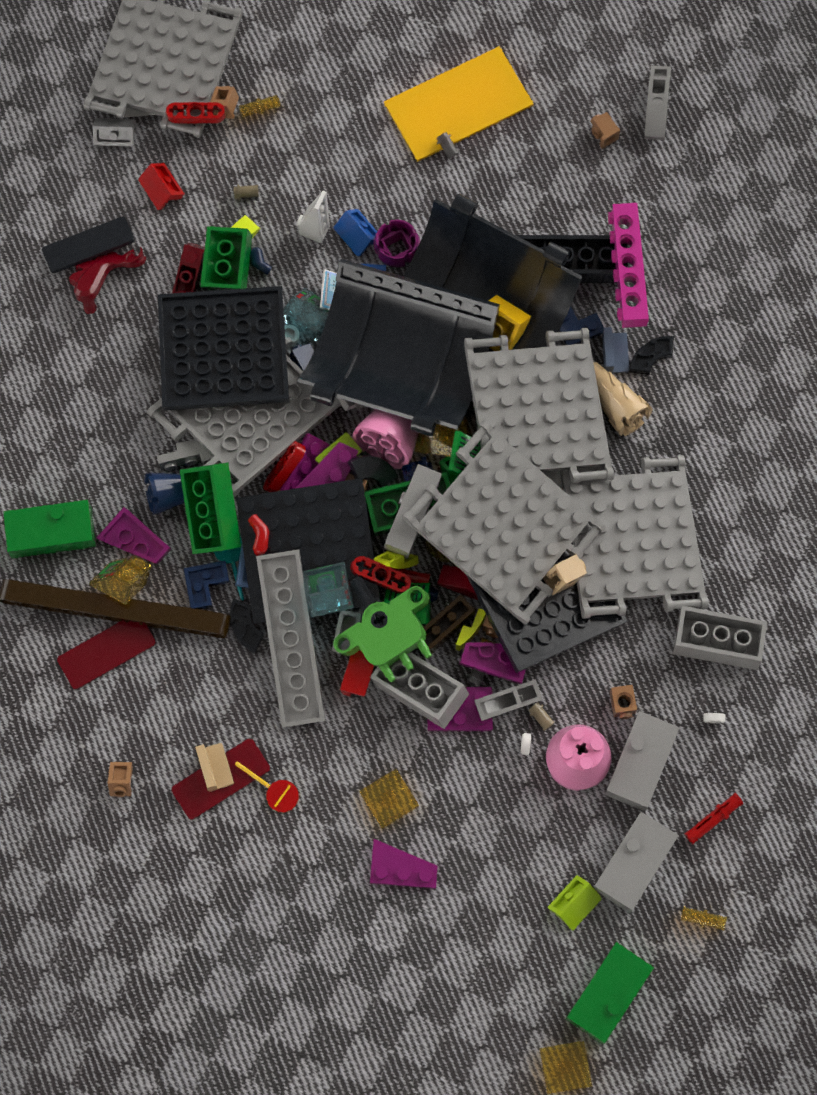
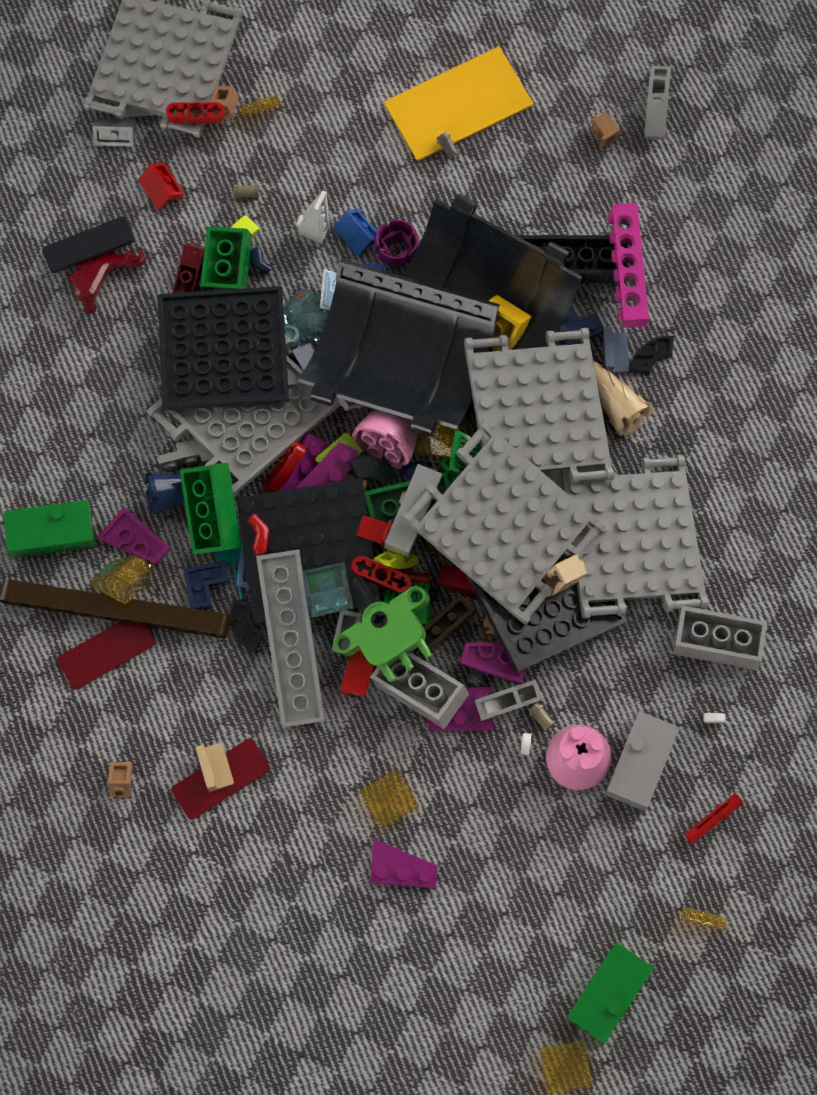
(281, 794): red piece -> none
(373, 530): none -> red bracket
(468, 633): neon yellow slope -> none
(575, 902): lime panel -> none
(623, 692): medium nougat brick -> none
(635, 862): light grey brick -> none

